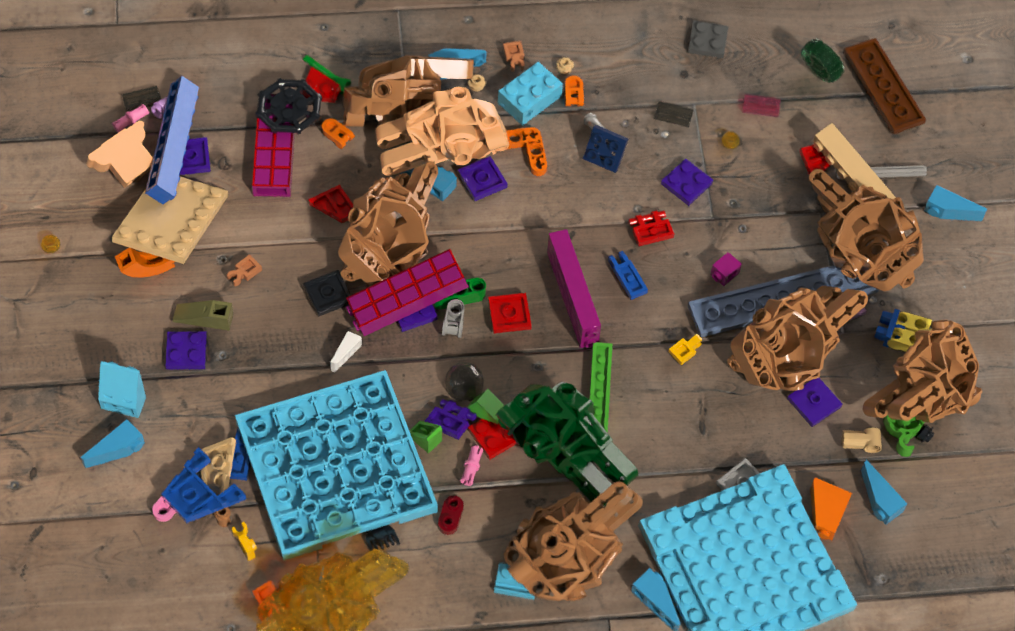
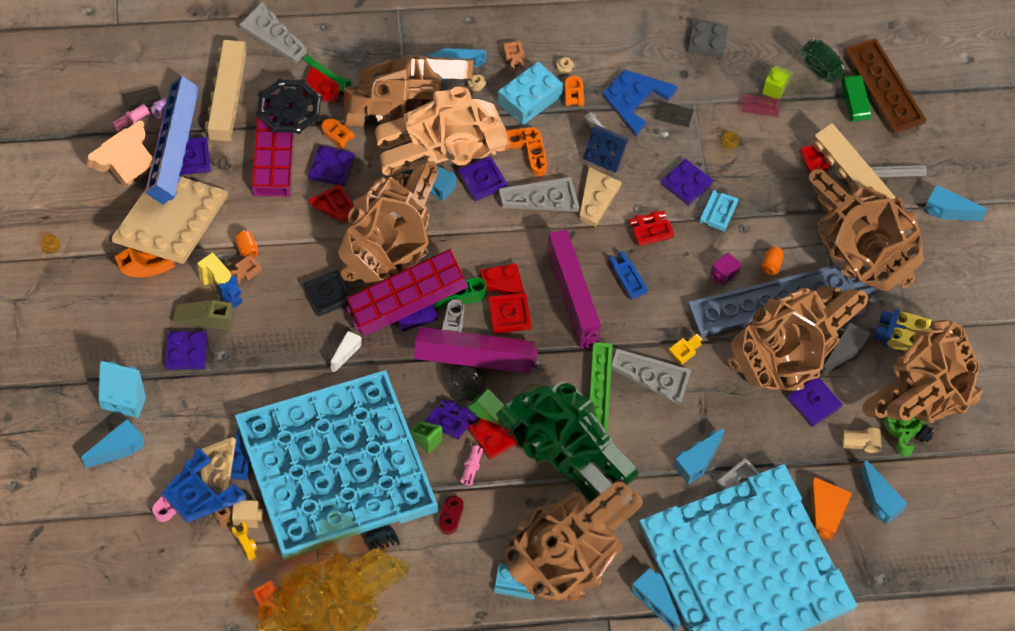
(218, 276): none -> hips
(227, 90): none -> tan brick
(246, 244): none -> orange brick
(247, 512): none -> tan brick
(268, 30): none -> light grey wing
(331, 166): none -> dark purple plate
(475, 350): none -> magenta brick
(503, 279): none -> red wing
(545, 195): none -> light grey wing
(598, 195): none -> tan wing
(630, 91): none -> blue wing
(660, 377): none -> light grey wing
(696, 460): none -> dark azure slope
(719, 210): none -> medium azure plate
(772, 260): none -> orange brick
(776, 82): none -> lime slope
(848, 348): none -> dark grey slope
(856, 98): none -> green beam

